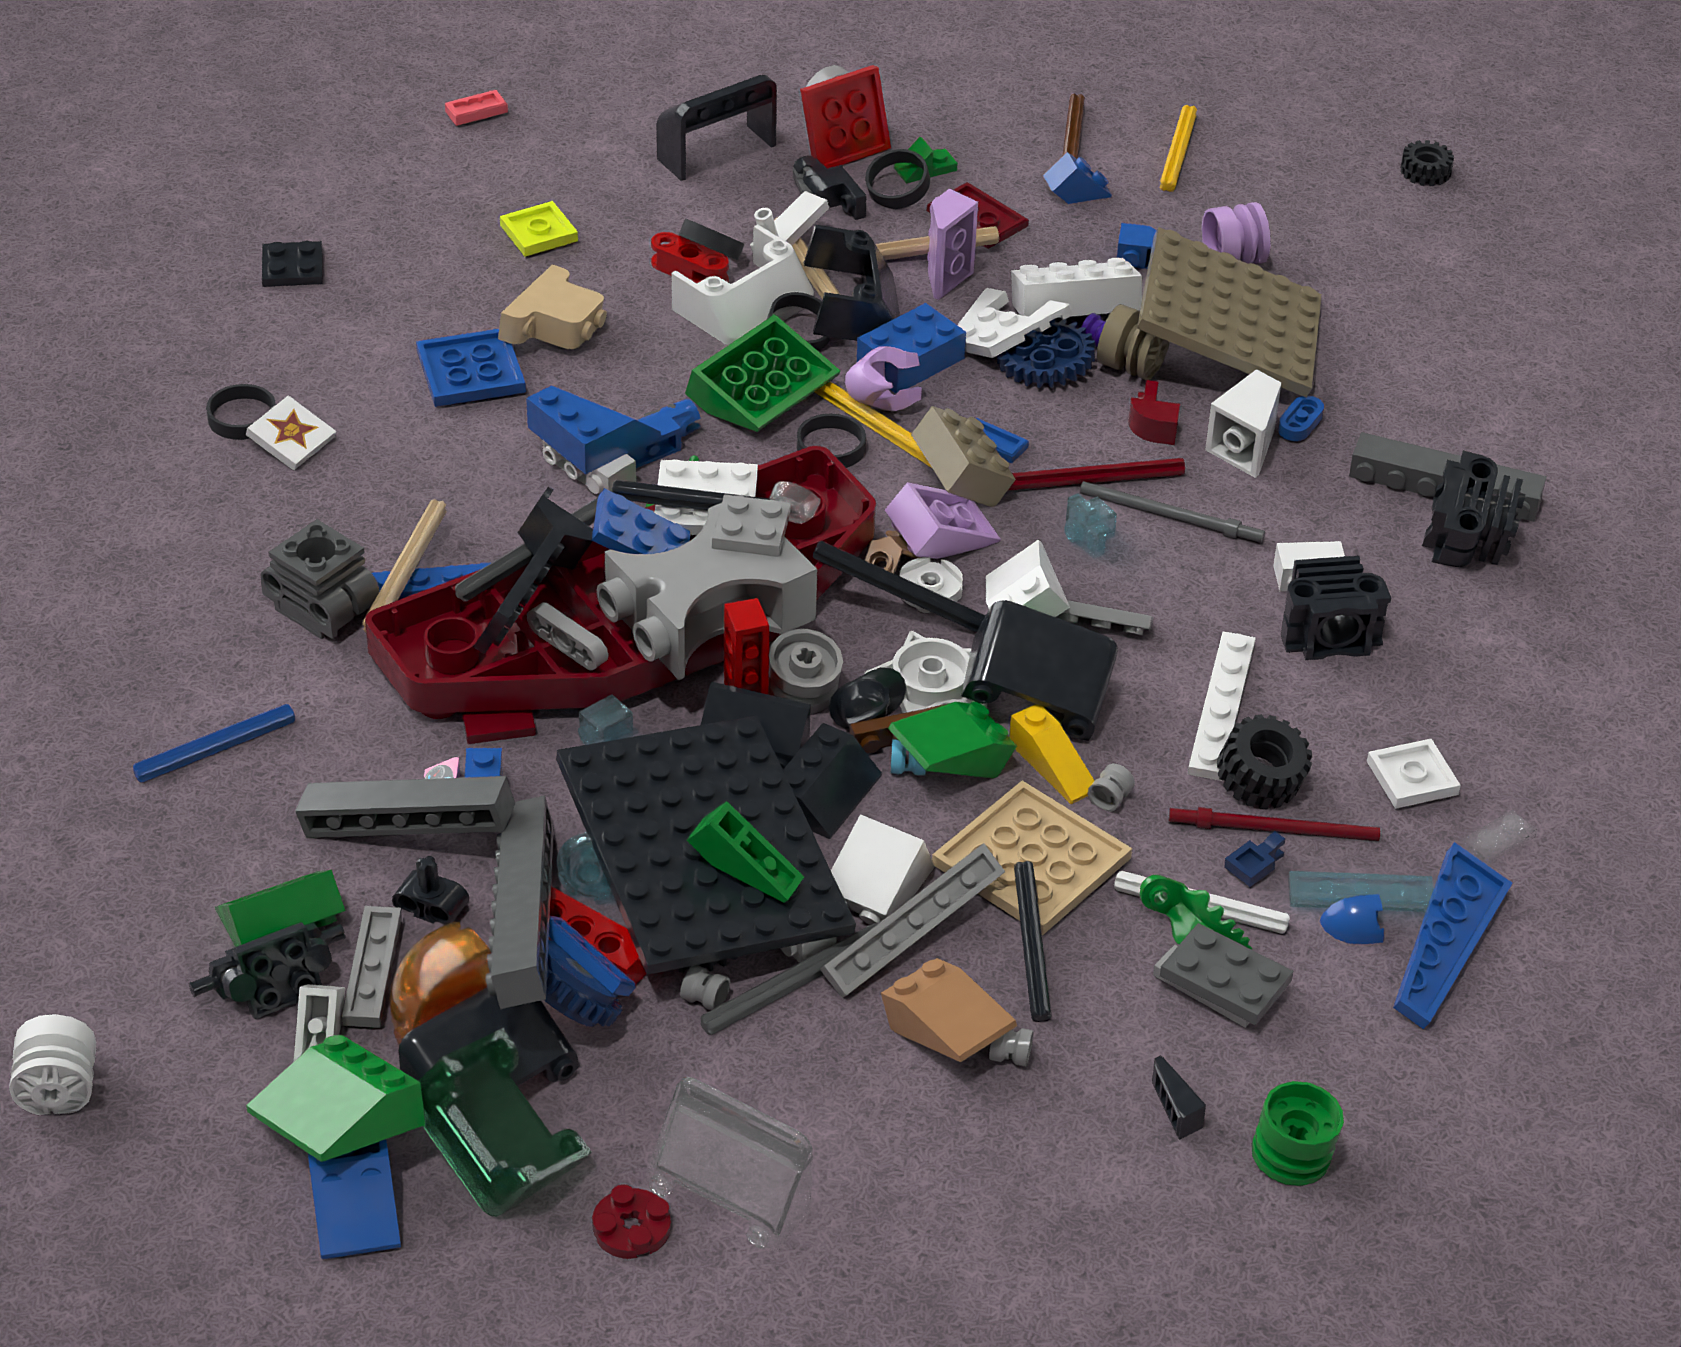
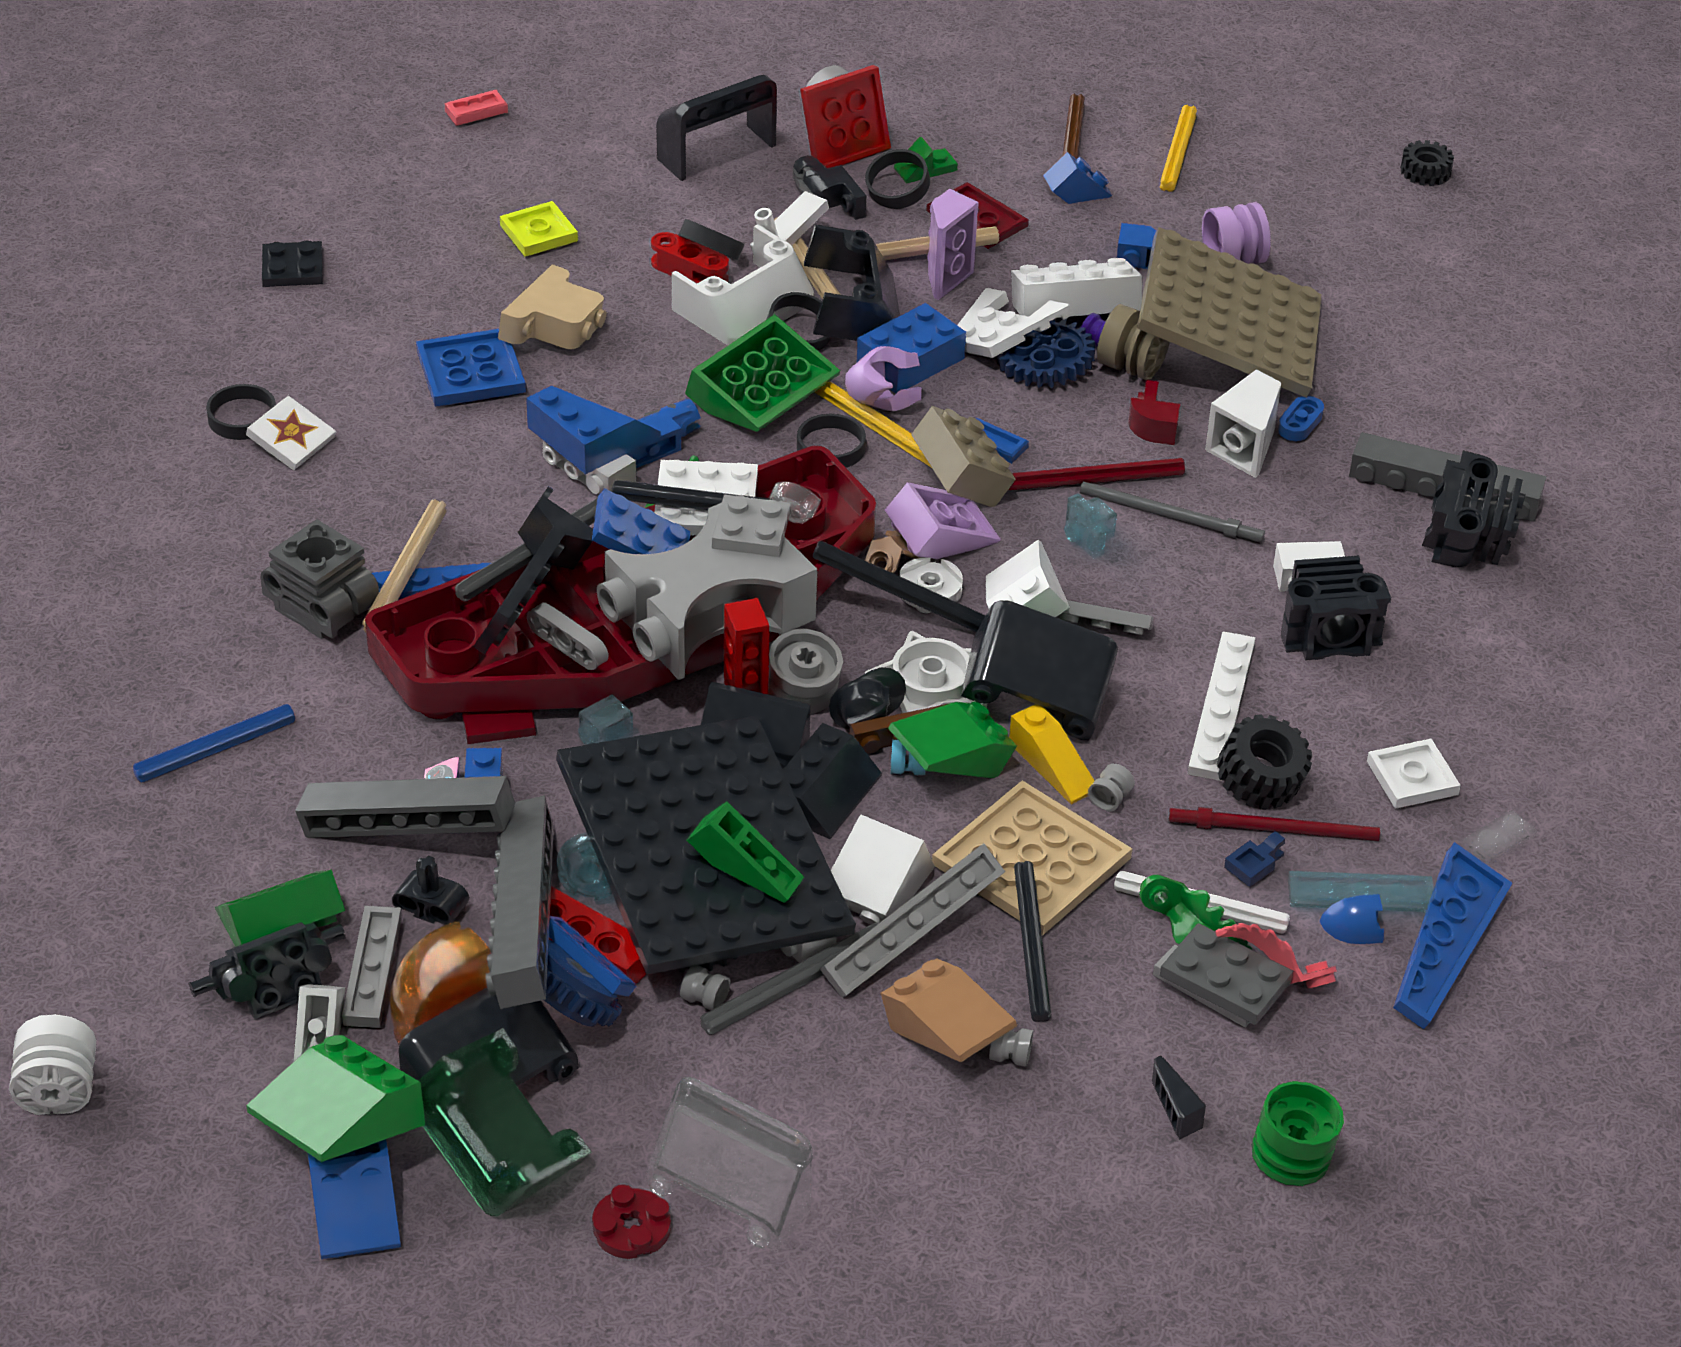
(1280, 952): none -> coral plant

